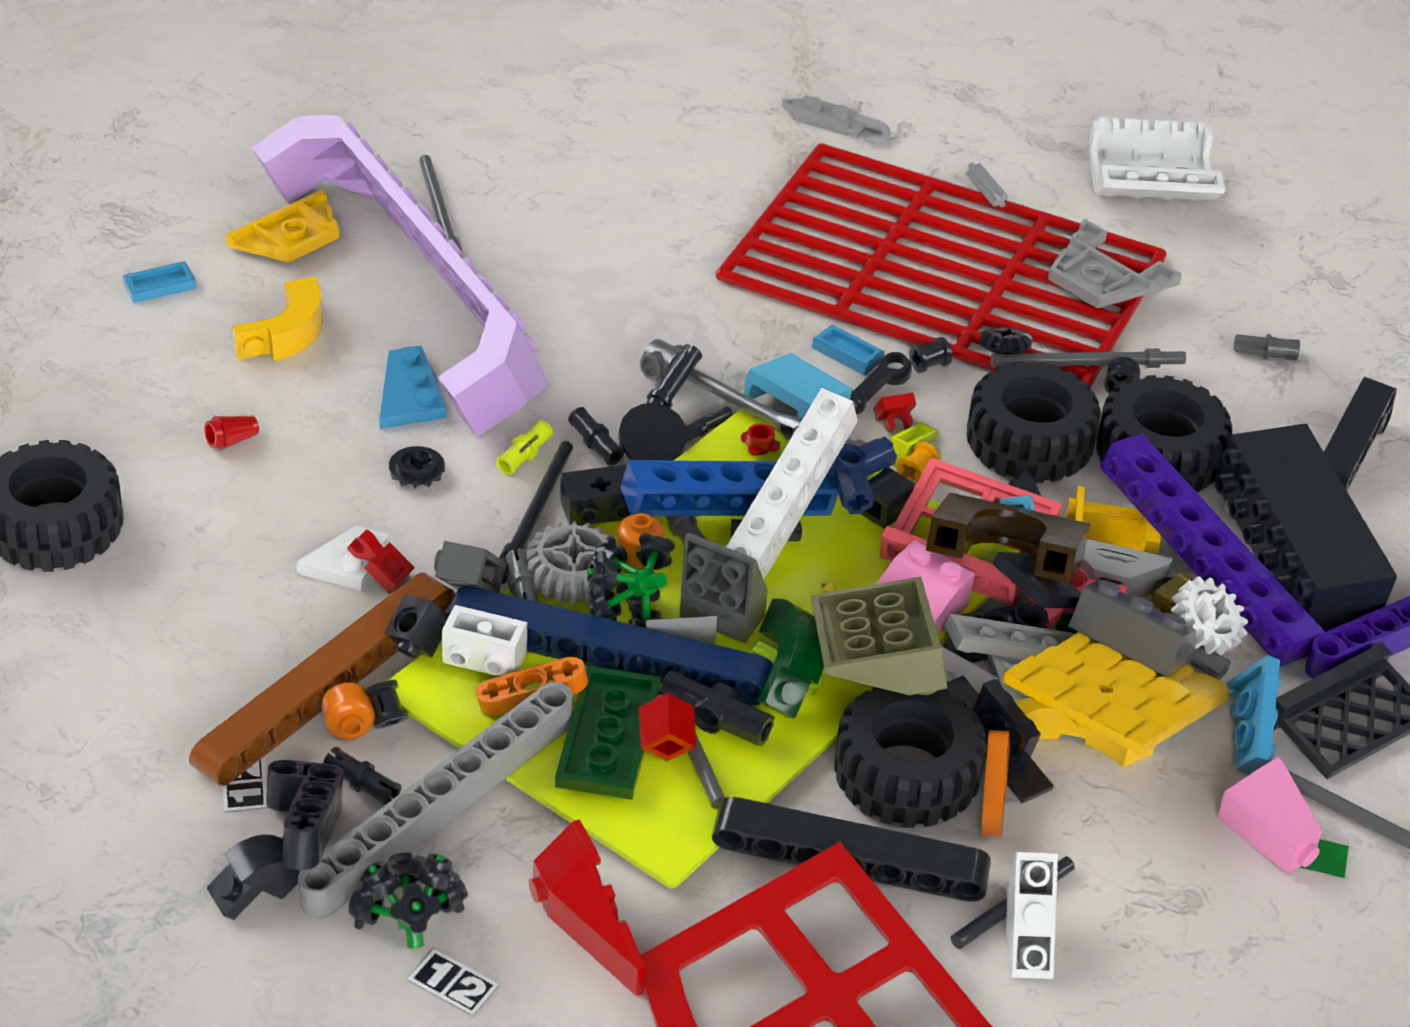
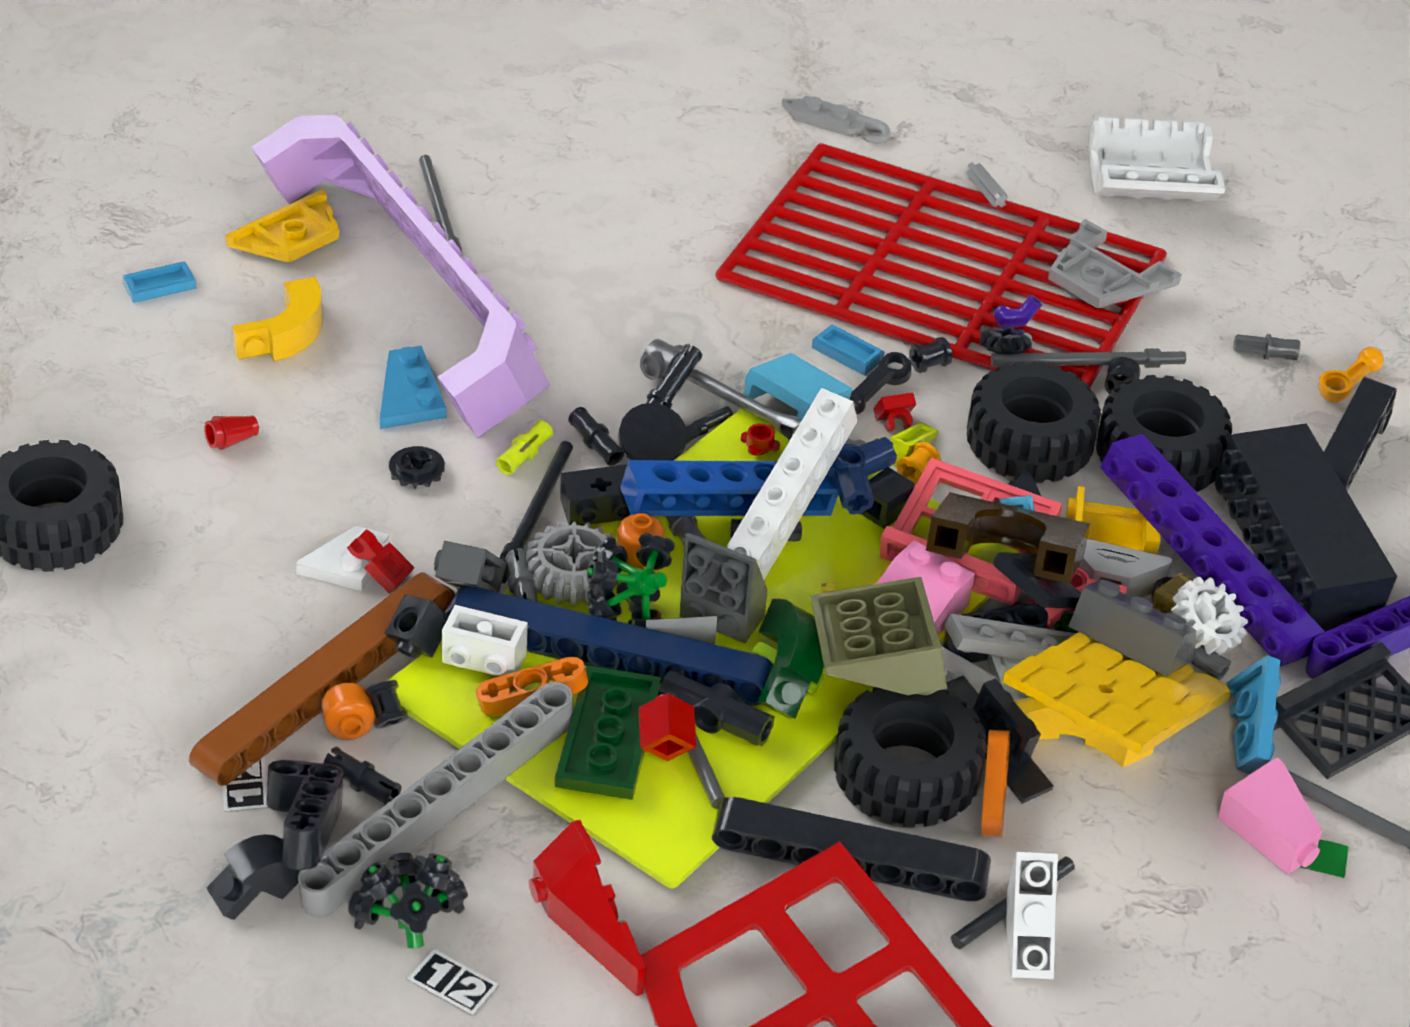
(1017, 317): none -> dark purple arm
(1368, 361): none -> light orange piece

